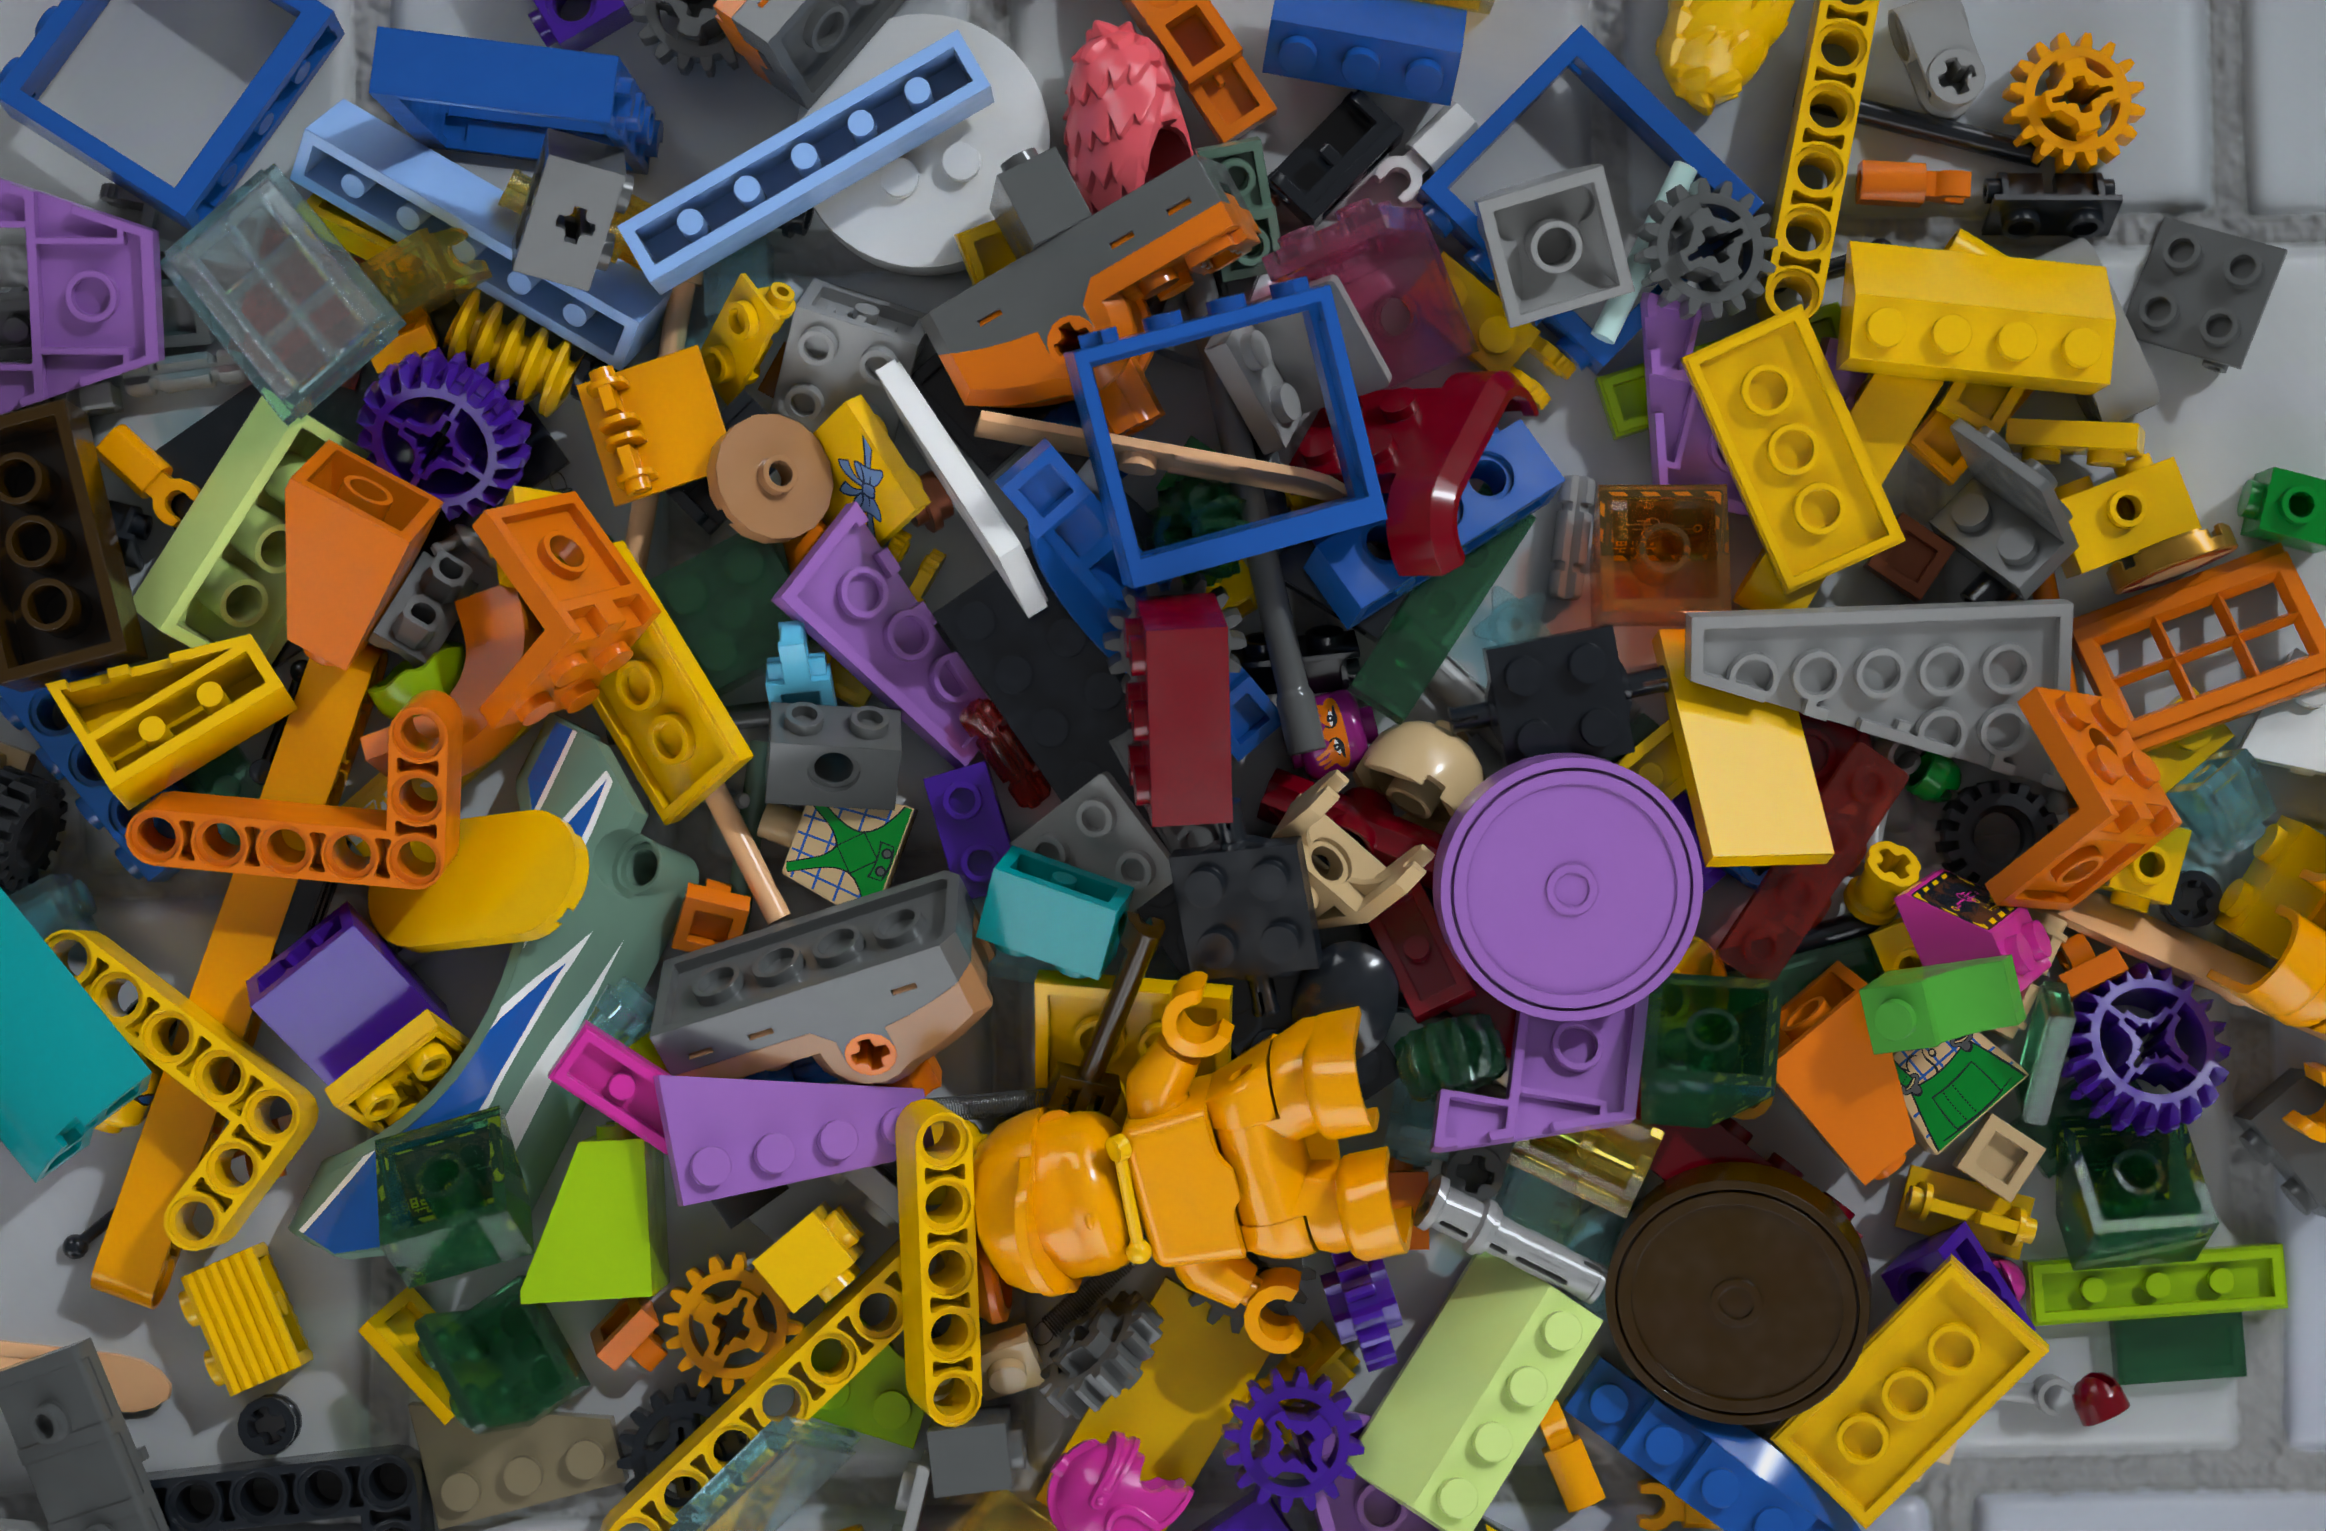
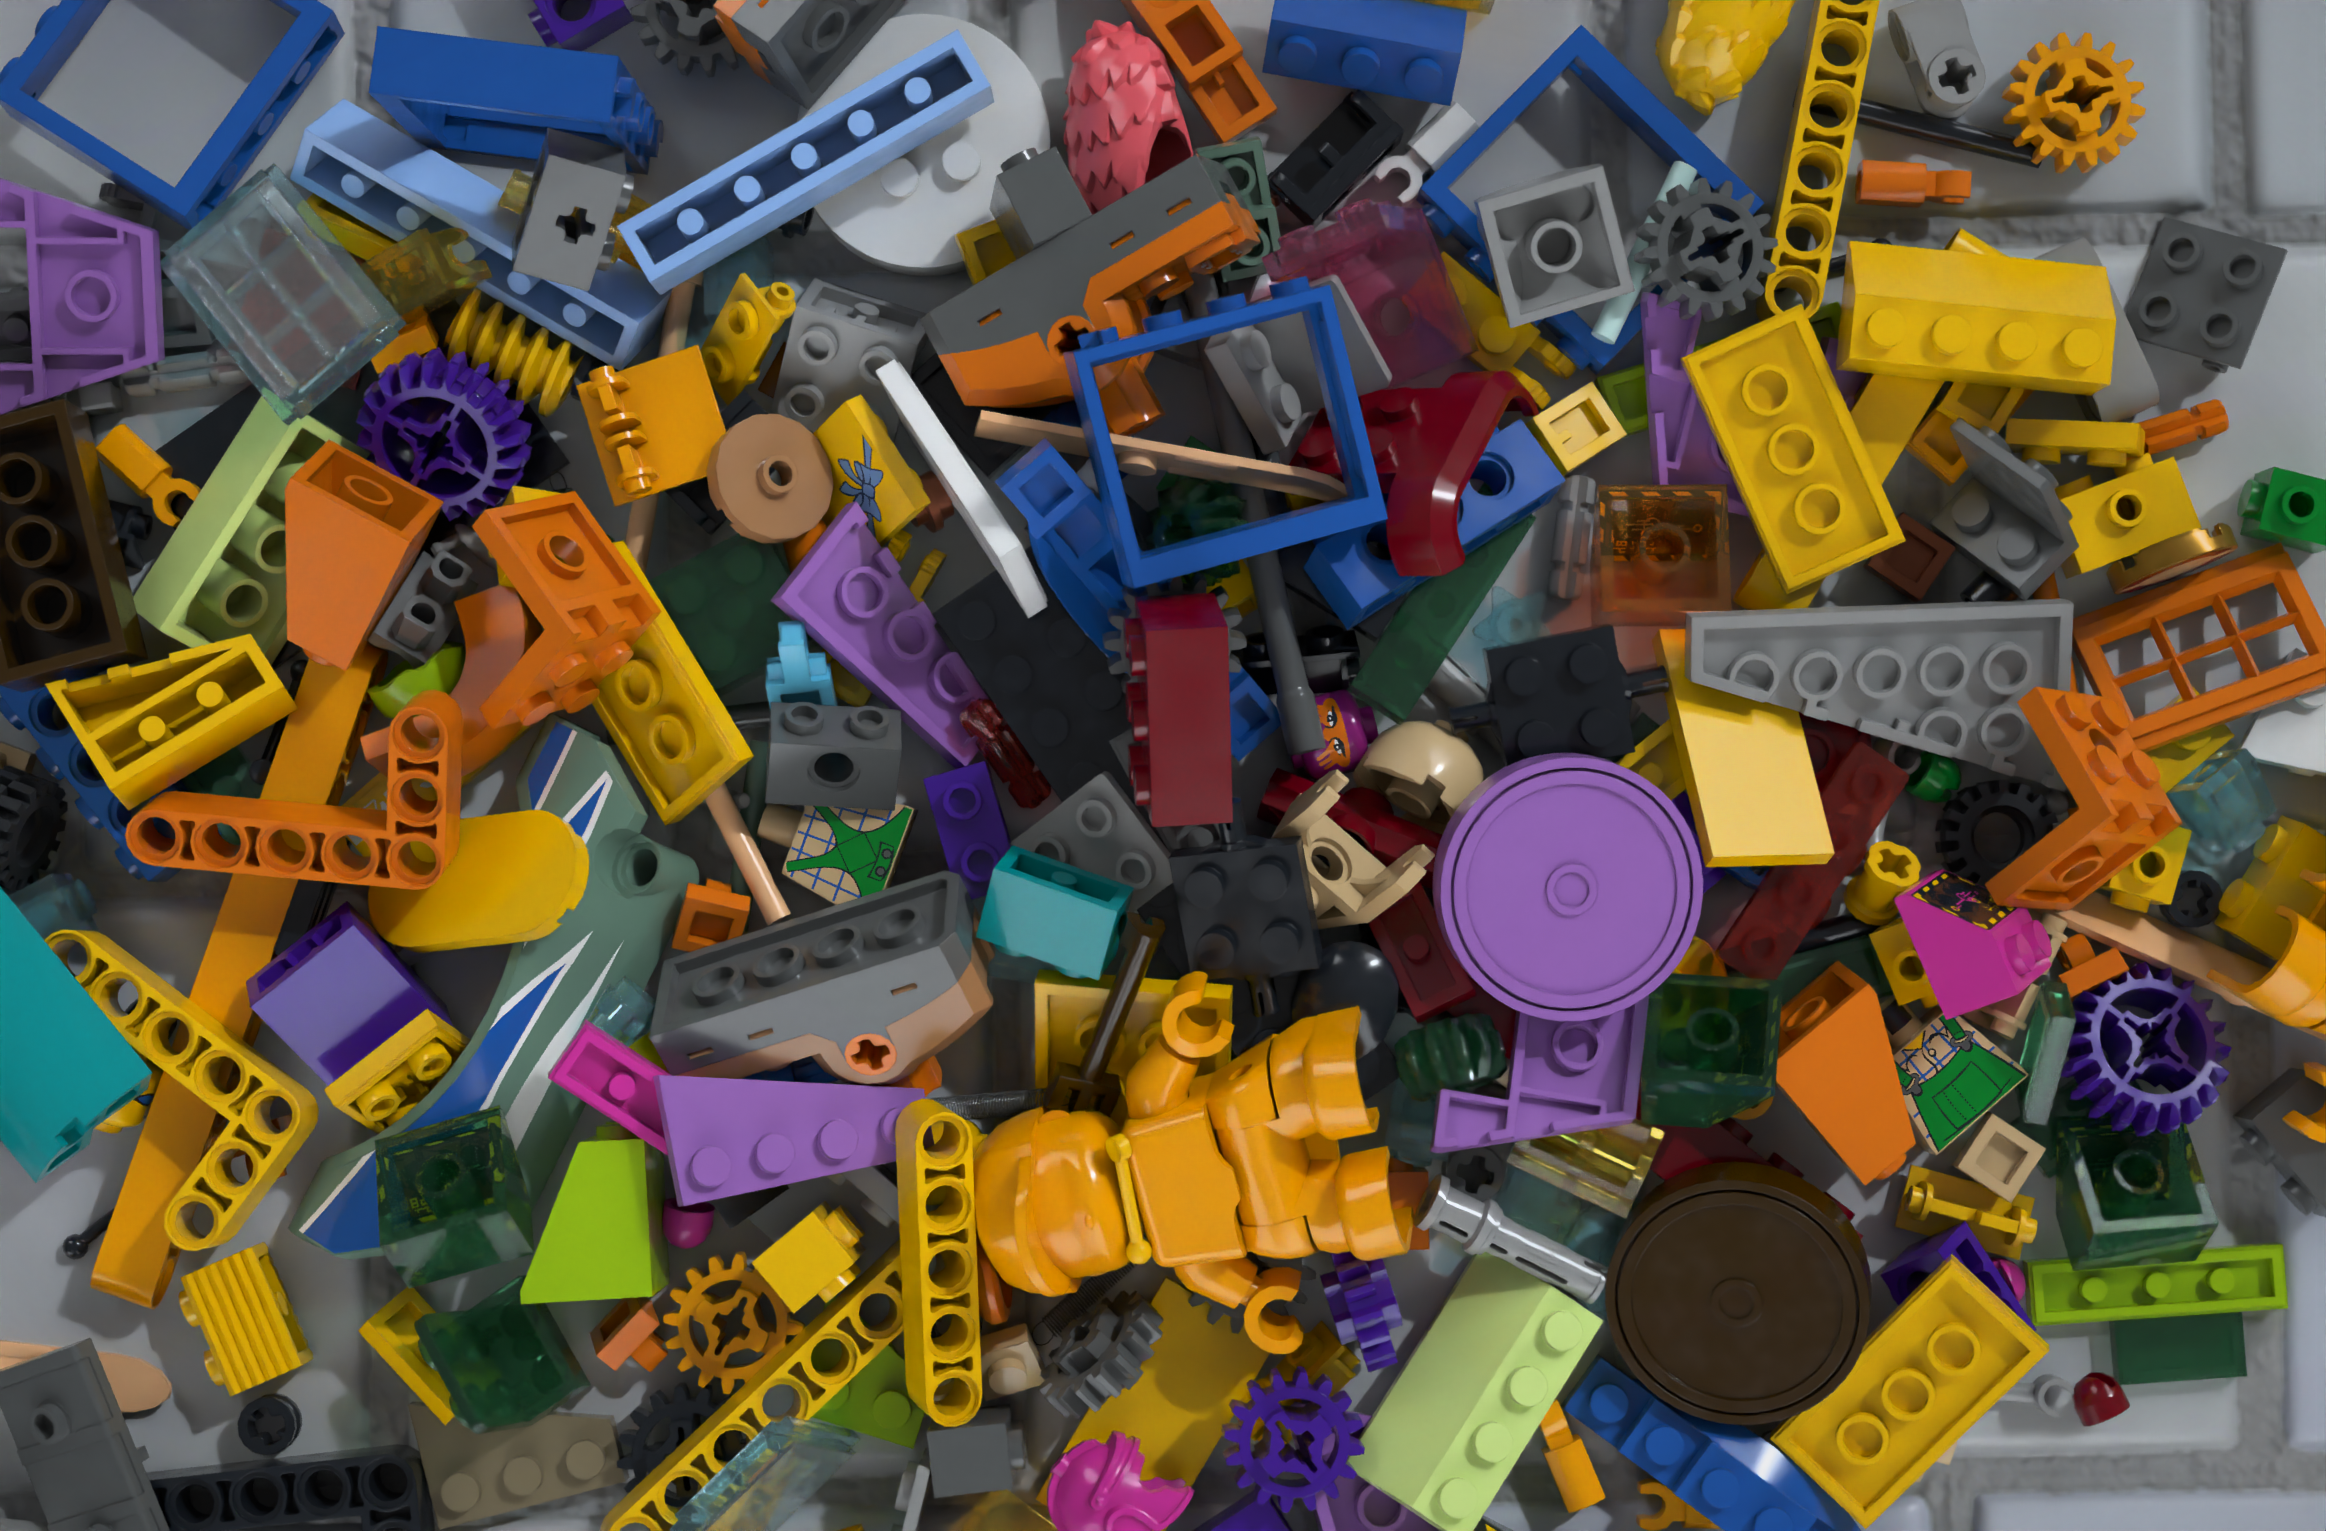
(687, 1224): none -> dark pink hinge
(1576, 428): none -> yellow bracket
(1941, 1003): bright green arch -> none
(2078, 207): black hinge -> none
(2184, 426): none -> orange axle

